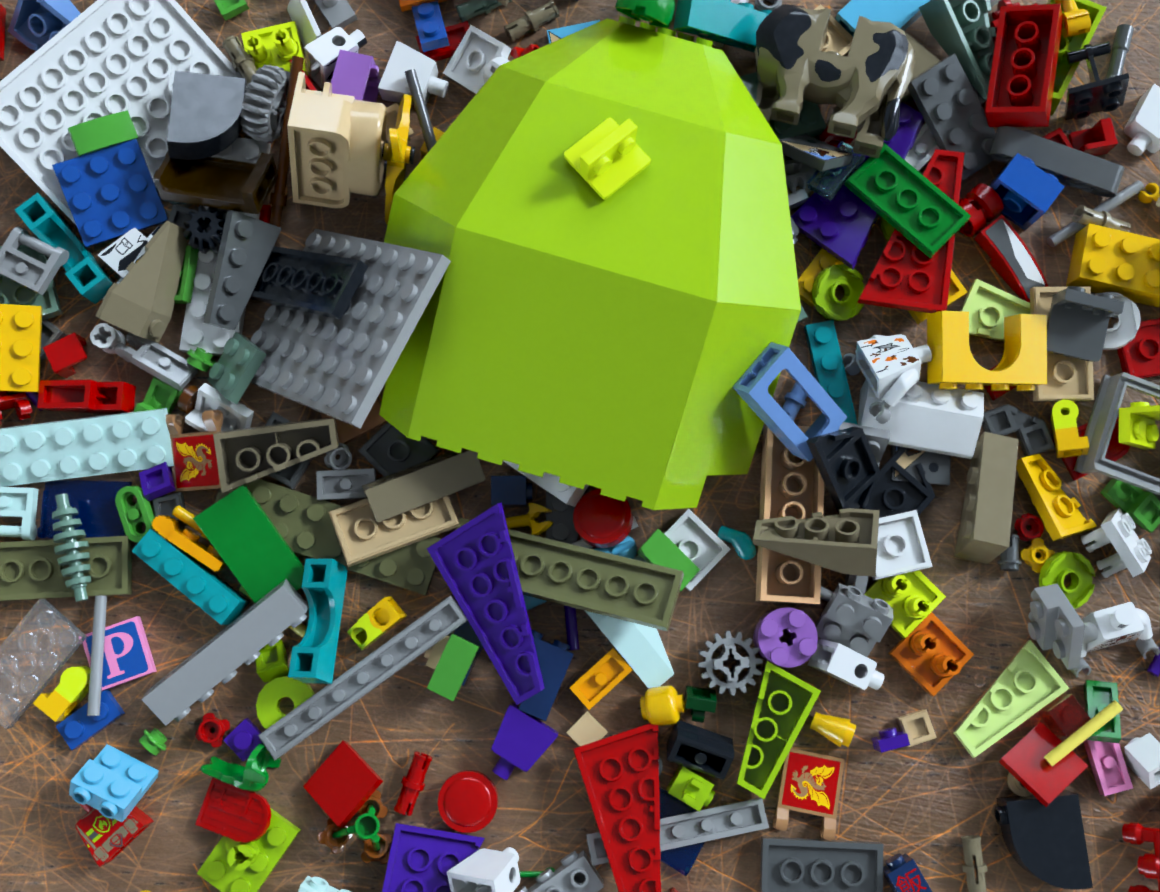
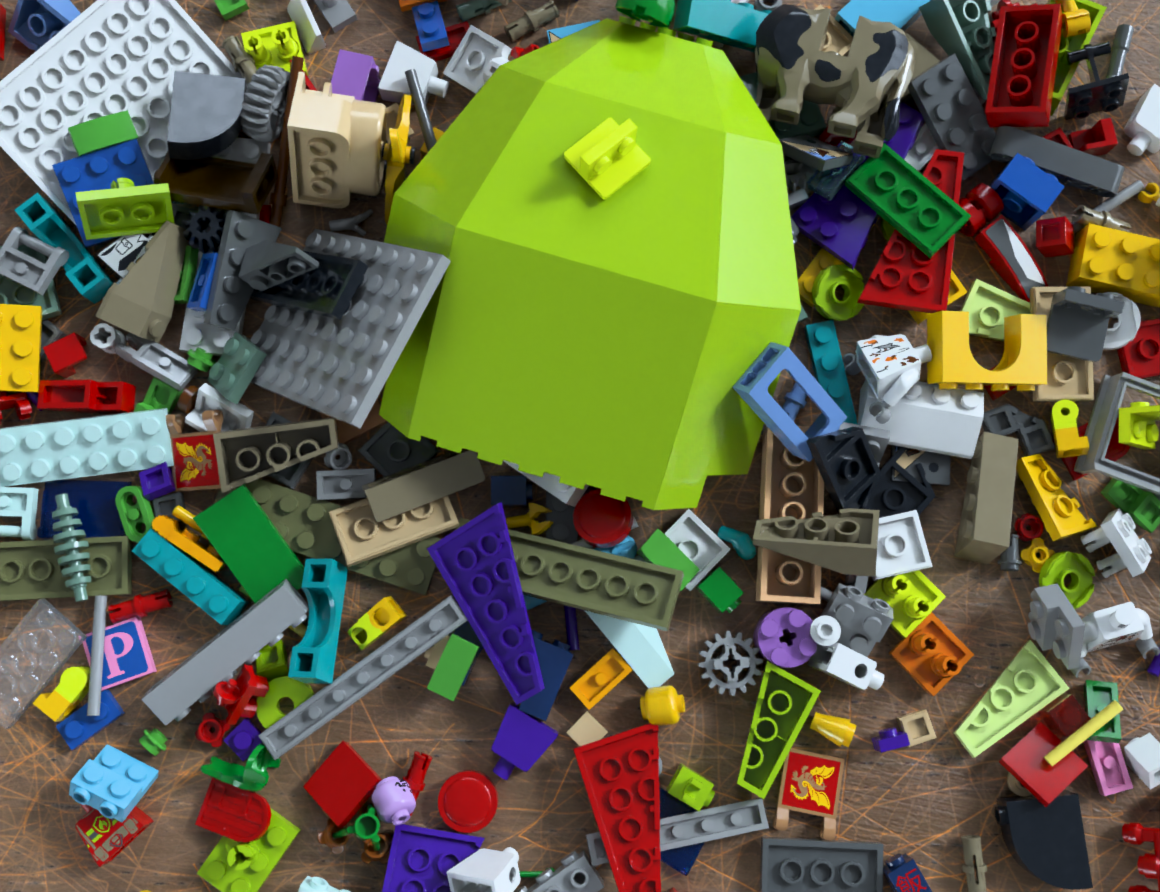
(124, 209): none -> lime plate
(140, 606): none -> red pin
(202, 285): none -> blue plate
(237, 694): none -> red hips
(274, 263): none -> dark grey slope
(324, 51): white torso -> none
(350, 223): none -> light grey bar
(393, 800): none -> lavender head
(699, 701): dark green tile -> none
(700, 749): black brick -> none
(720, 591): none -> green brick
(825, 630): none -> white plate
(1055, 237): none -> red panel

